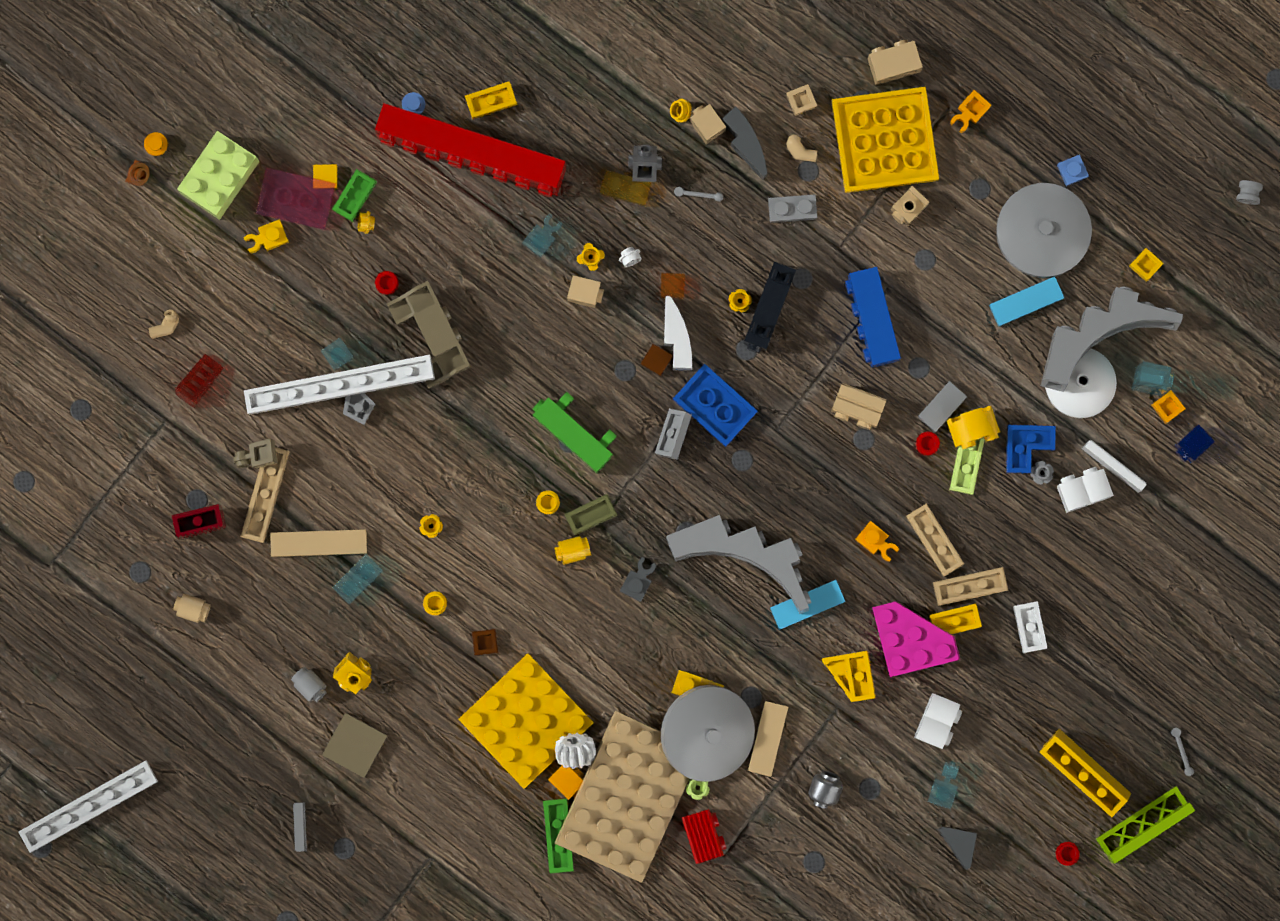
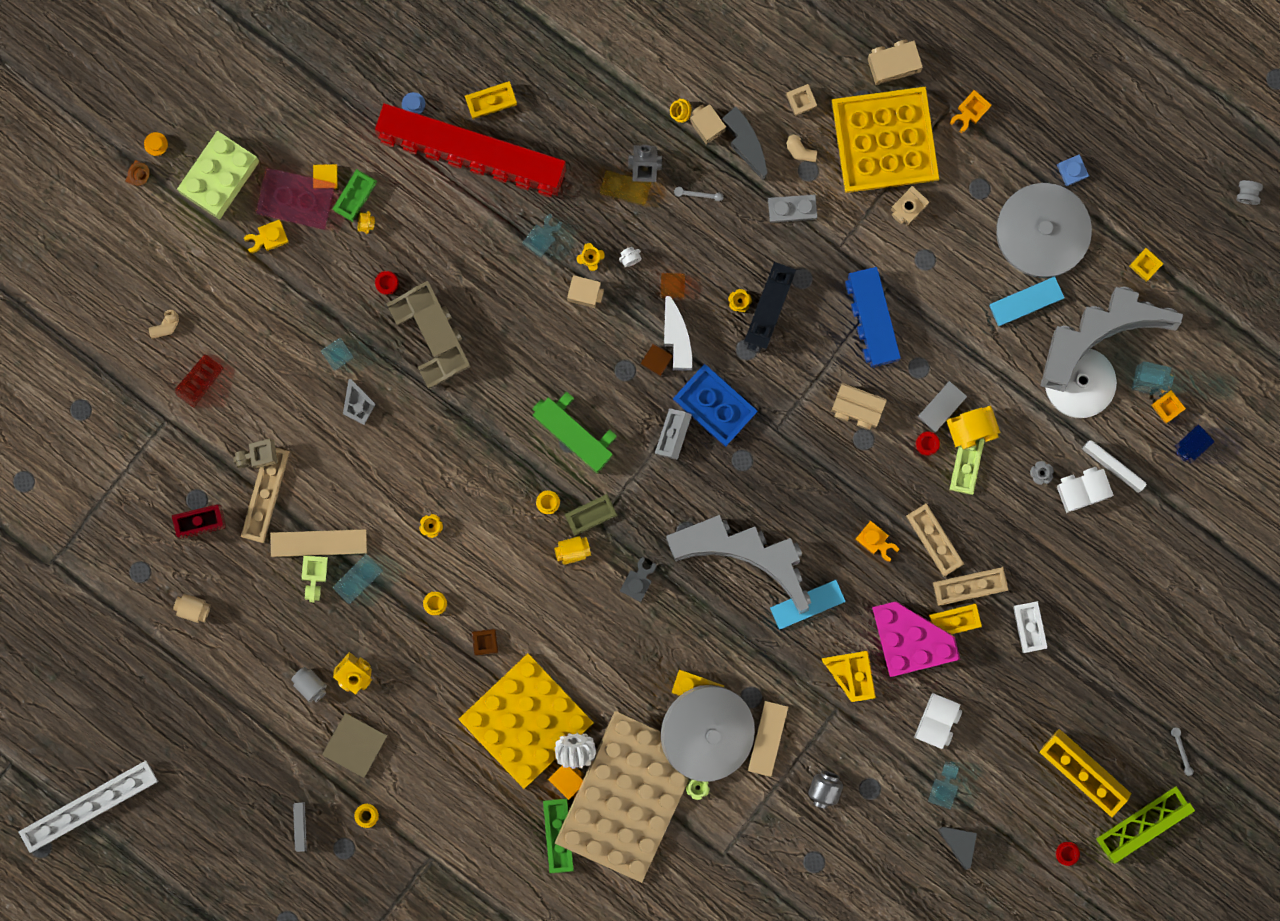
(314, 570): none -> yellowish green plate
(339, 384): white plate -> none
(374, 815): none -> yellow plate
(703, 835): red brick -> none
(1022, 440): blue plate -> none

